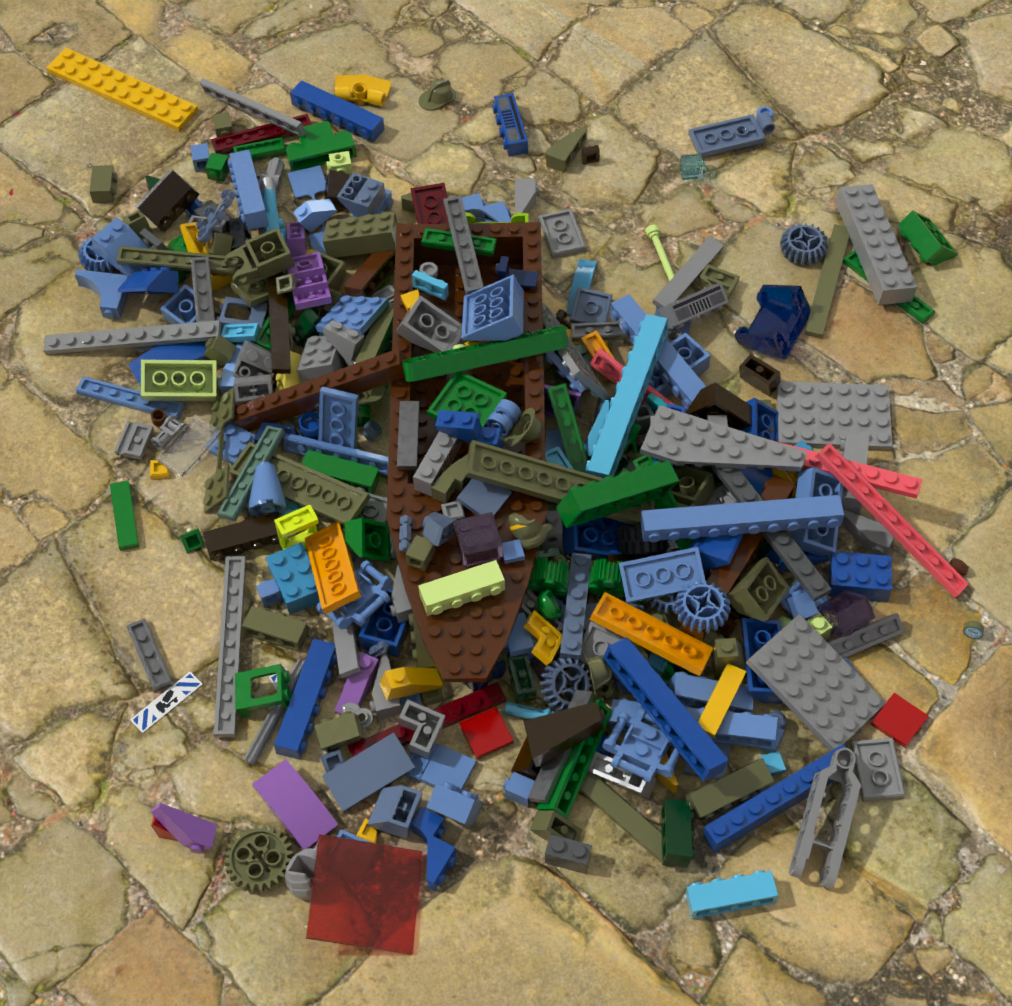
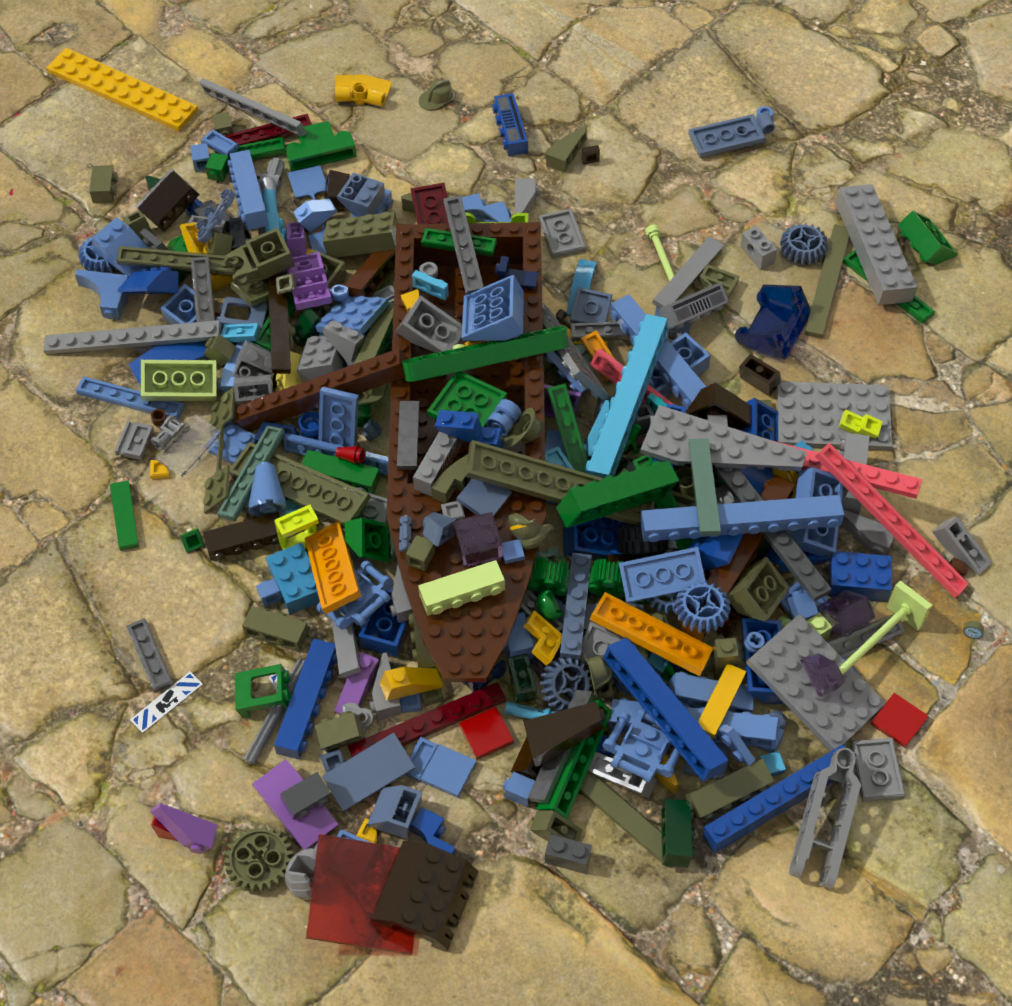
(220, 143): none -> medium blue tile
(230, 646): light grey plate -> none
(305, 796): none -> dark grey brick
(337, 111): blue brick -> none
(339, 292): none -> medium blue tile
(340, 162): yellowish green brick -> none
(352, 454): none -> red cone
(378, 649): sand blue axle -> none
(425, 892): none -> dark brown slope
(426, 725): light grey brick -> none
(454, 804): medium blue brick -> none
(554, 519): light grey torso -> none
(692, 166): clear light blue brick -> none
(704, 487): none -> sand green tile
(731, 894): medium azure brick -> none
(733, 740): none -> medium blue plate
(750, 646): none -> medium blue bush
(758, 248): none -> light grey brick
(823, 673): none -> clear purple slope
(860, 425): none -> neon yellow slope
(906, 606): none -> yellowish green tile
(961, 544): none -> light grey slope

